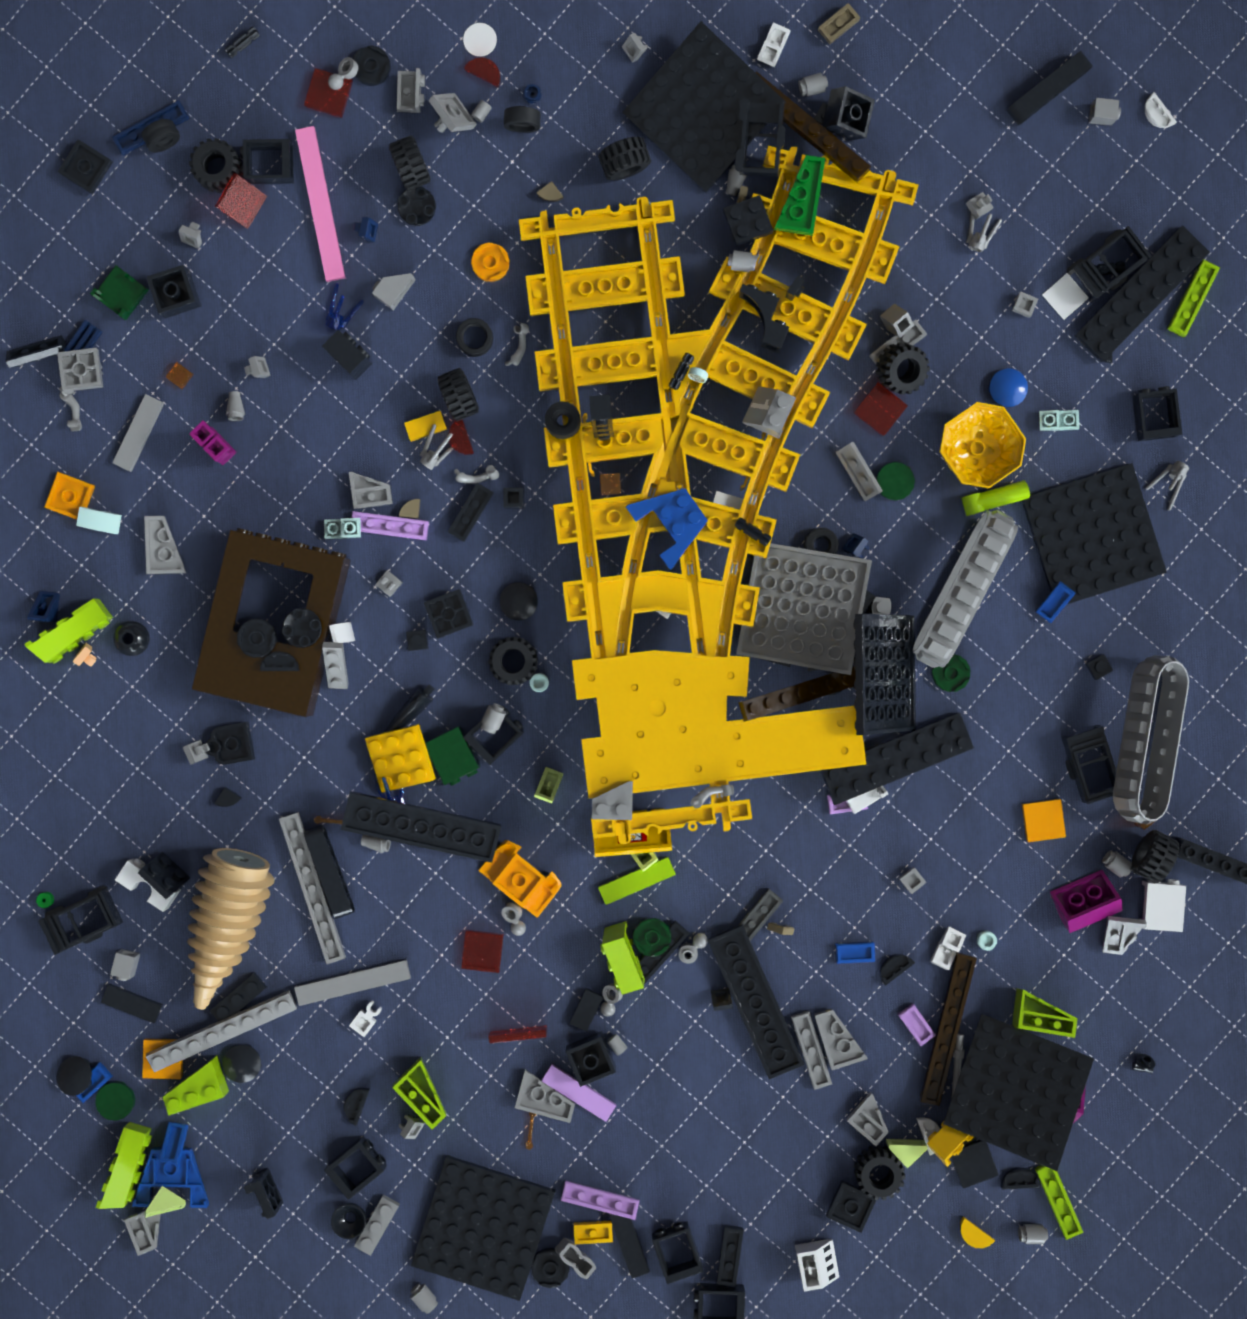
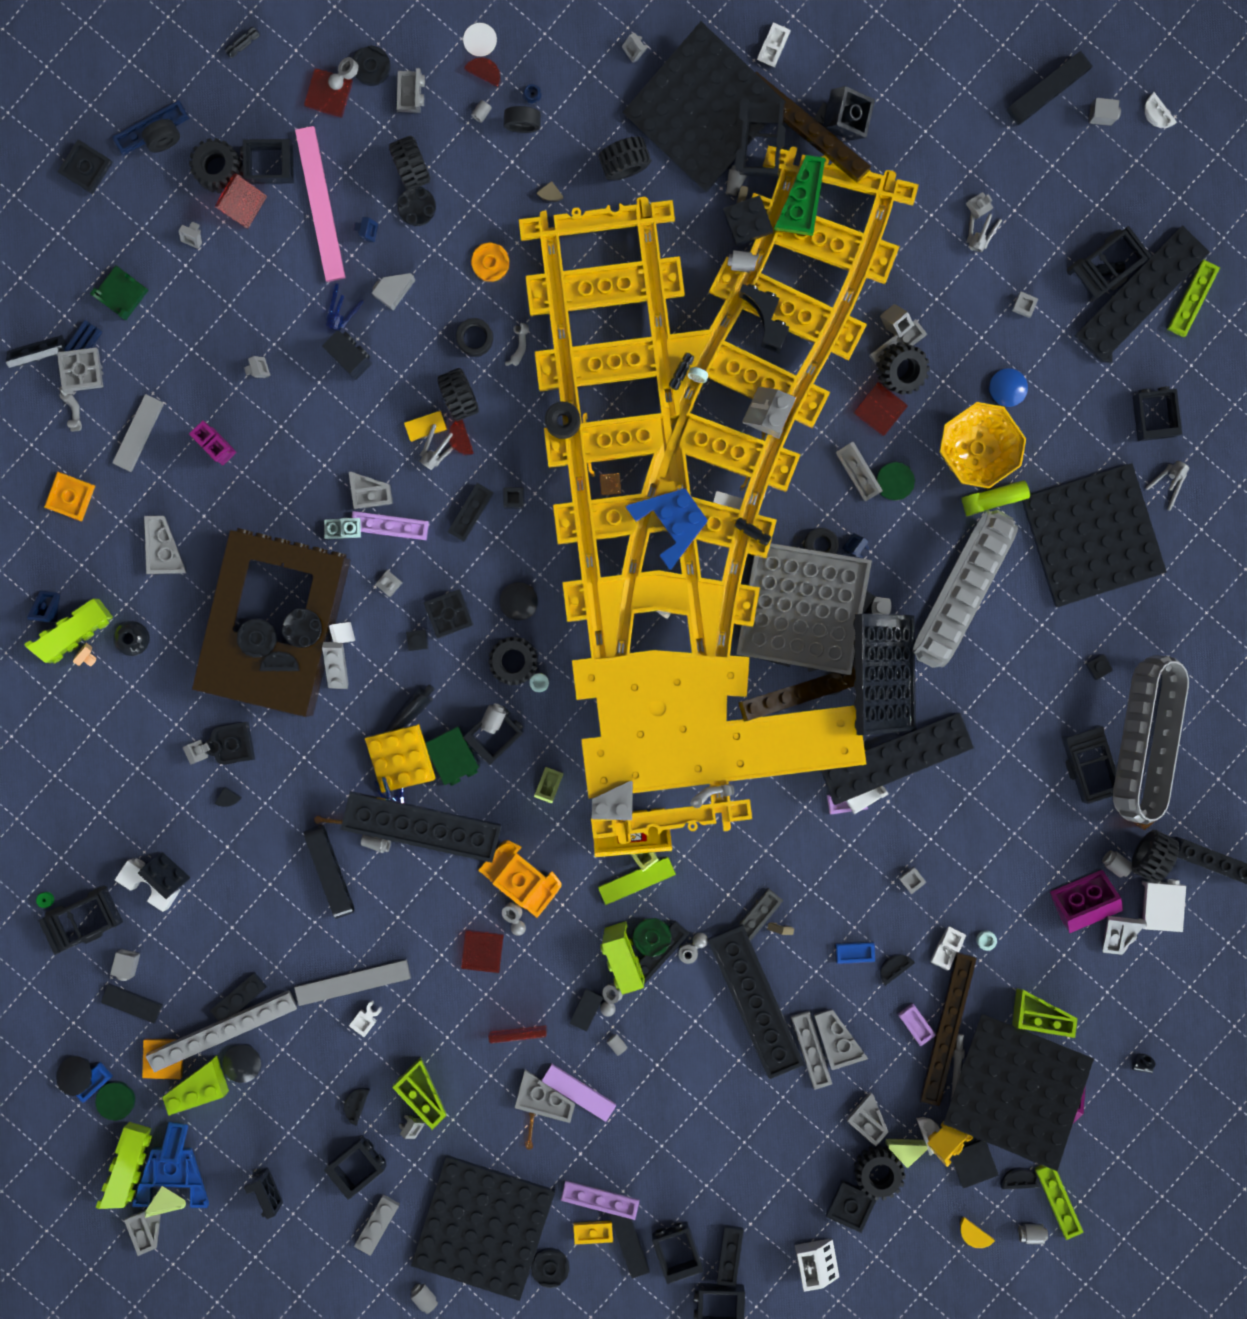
(98, 520): light aqua slope -> none
(173, 291): black brick -> none
(179, 375): clear orange tile -> none
(226, 916): tan cone -> none
(235, 408): light grey cone -> none
(312, 889): light grey plate -> none
(347, 1229): black piece -> none
(411, 509): dark tan tile -> none
(451, 113): light grey tile -> none
(490, 473): light grey piece -> none
(575, 1258): light grey brick -> none
(590, 1059): black brick -> none
(601, 417): black brick -> none
(721, 999): black plate -> none
(795, 289): black plate -> none
(813, 84): light grey brick -> none
(839, 23): dark tan plate -> none
(952, 676): dark green tile -> none
(1043, 820): light orange tile -> none
(1055, 602): blue tile -> none
(1059, 420): light aqua slope -> none
(1065, 296): white sticker -> none

